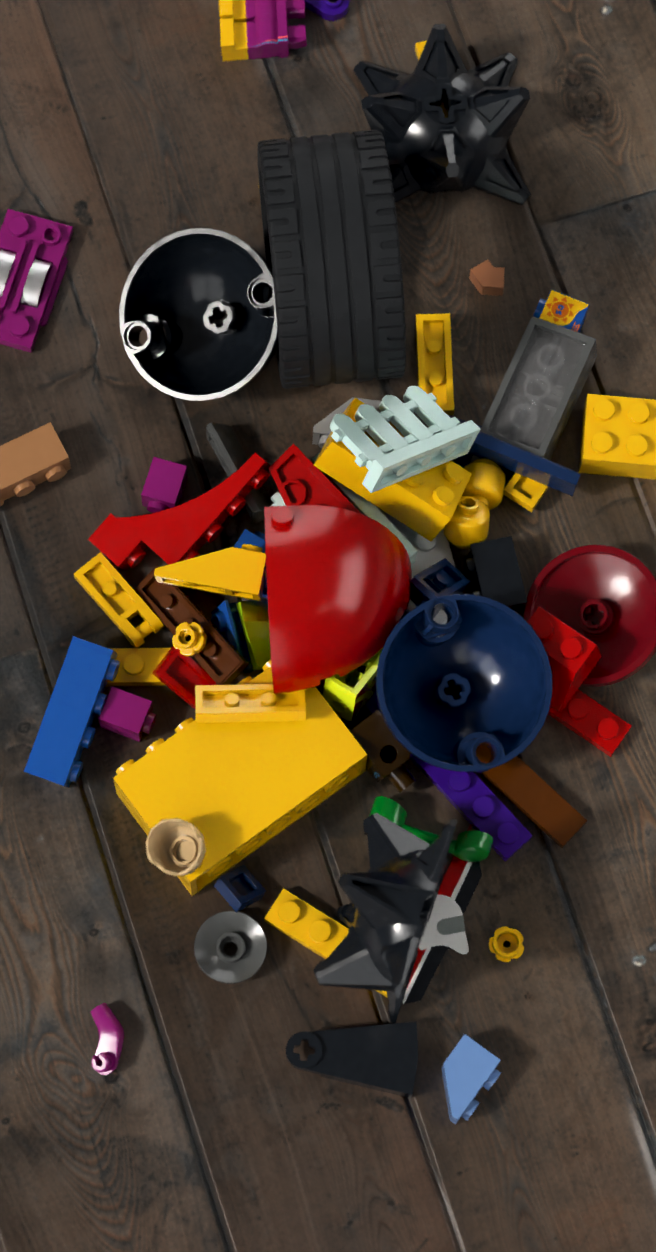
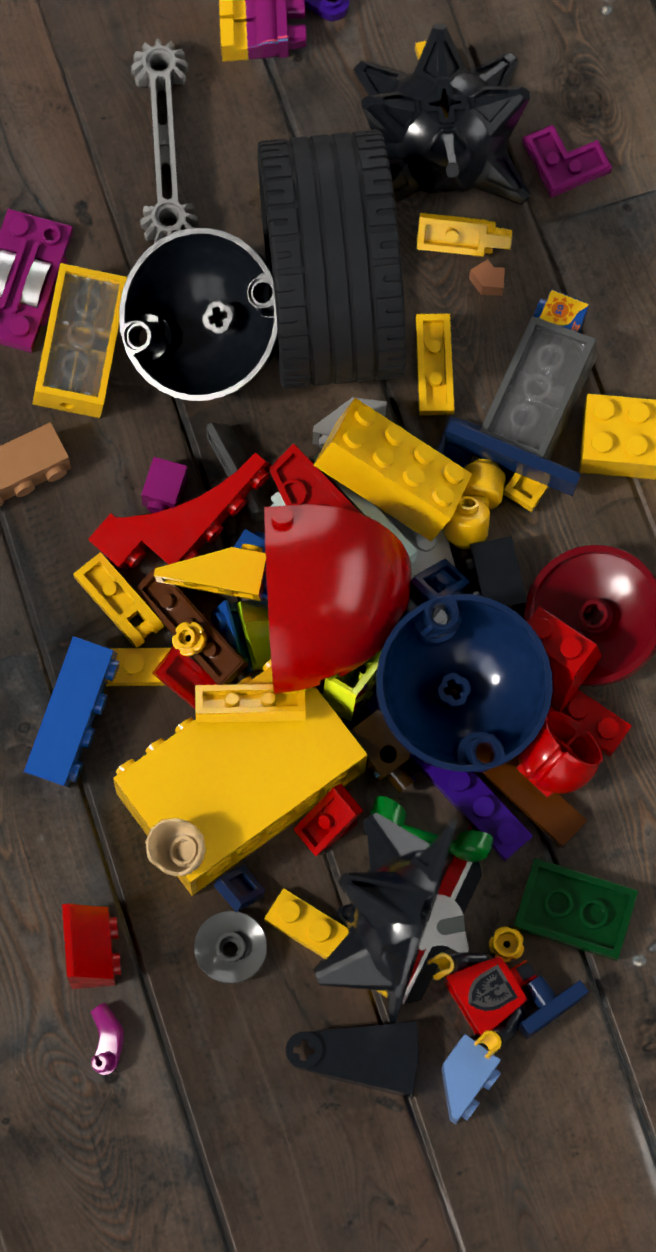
(79, 341): none -> clear brick
(89, 946): none -> red slope
(127, 714): magenta brick -> none
(163, 136): none -> light grey arm
(329, 820): none -> red slope
(398, 455): light aqua fence -> none
(461, 235): none -> yellow hinge
(486, 994): none -> torso
(549, 1004): none -> dark blue tile
(560, 756): none -> red piece
(564, 169): none -> magenta tile
(575, 909): none -> dark green plate

